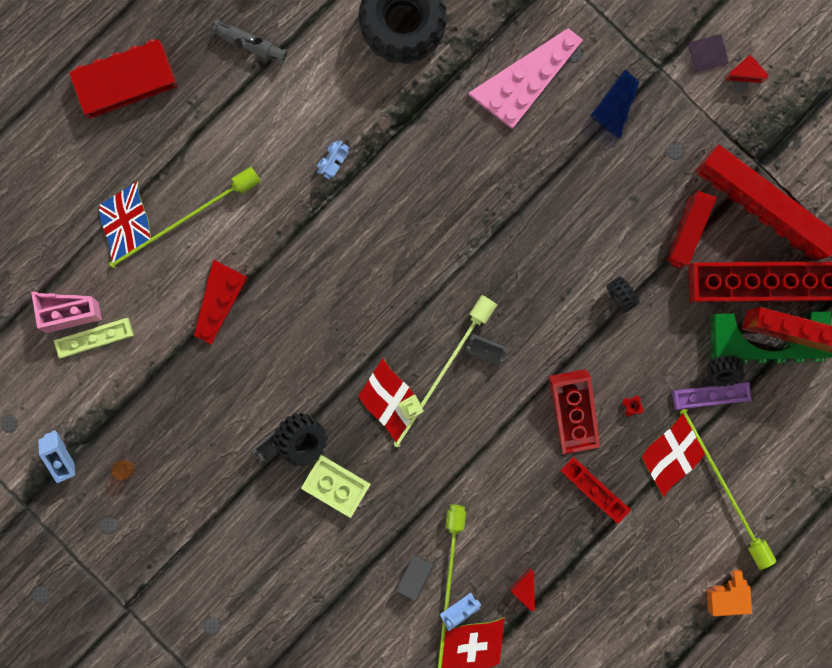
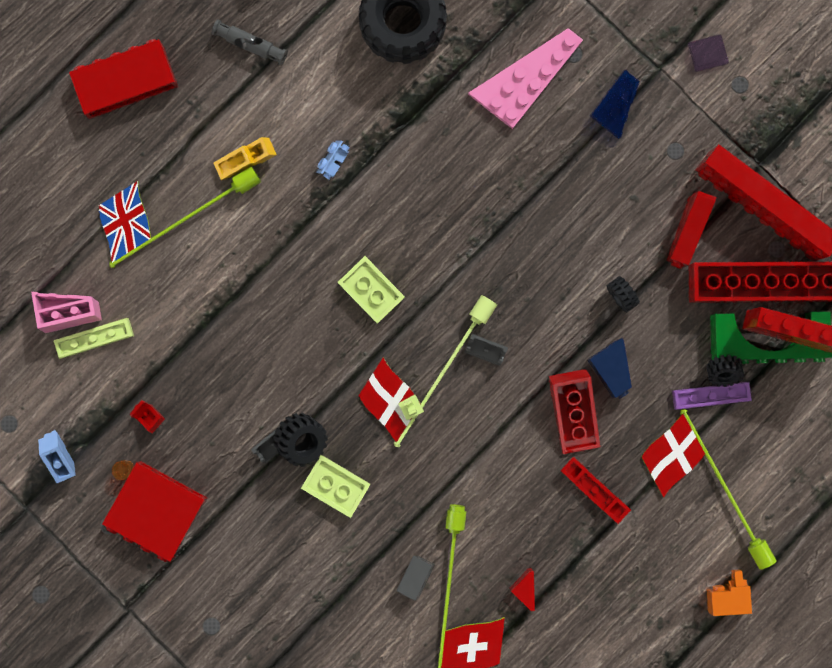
(147, 416): none -> red bracket
(154, 511): none -> red panel
(219, 297): red wing -> none
(244, 157): none -> yellow slope
(371, 289): none -> yellowish green plate
(460, 611): light blue hinge -> none
(612, 368): none -> dark blue slope
(638, 406): red plate -> none
(748, 71): red slope -> none

